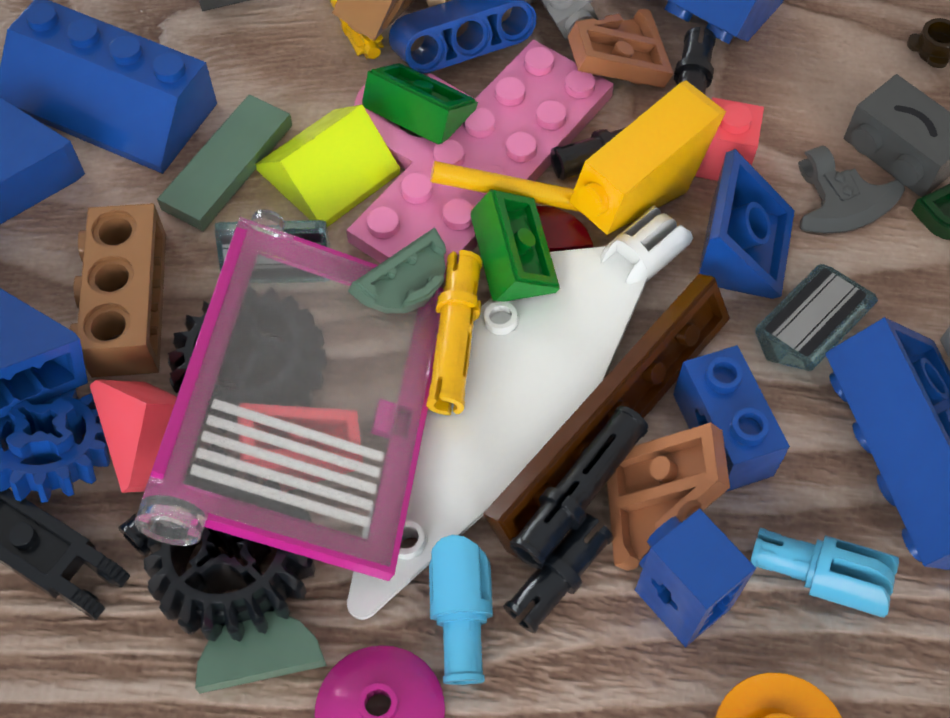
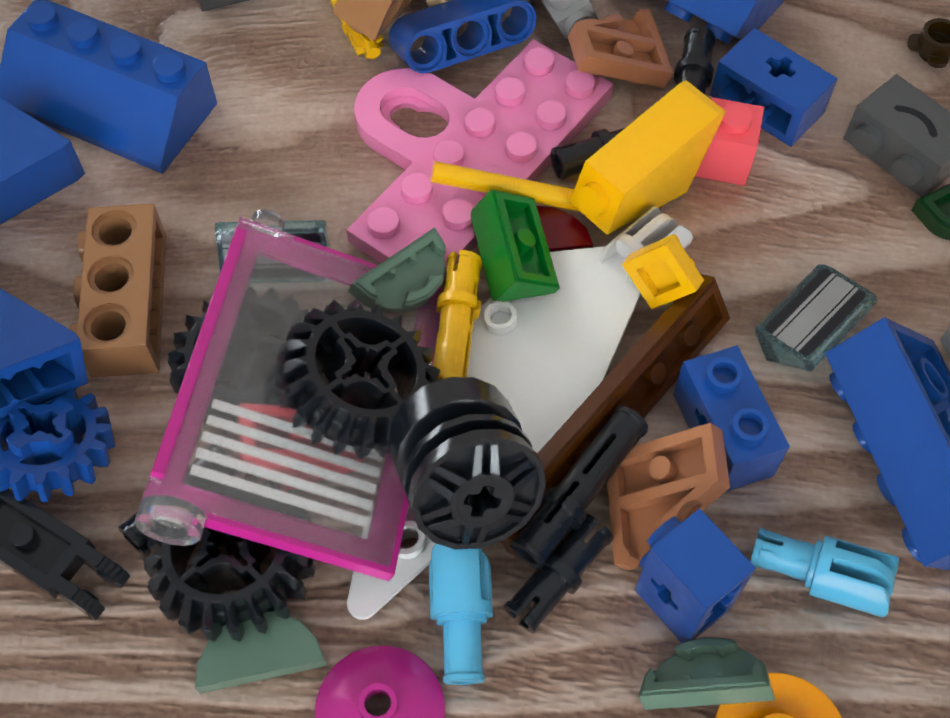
(133, 426): coral slope -> none
(225, 162): sand green tile -> none
(331, 165): neon yellow slope -> none
(356, 347): none -> black gear
(416, 102): green slope -> none
(465, 463): none -> black wheel
(663, 271): none -> yellow tile
(706, 674): none -> sand green tile
(747, 232): blue slope -> none
(779, 80): none -> blue brick
(845, 196): dark grey piece -> none

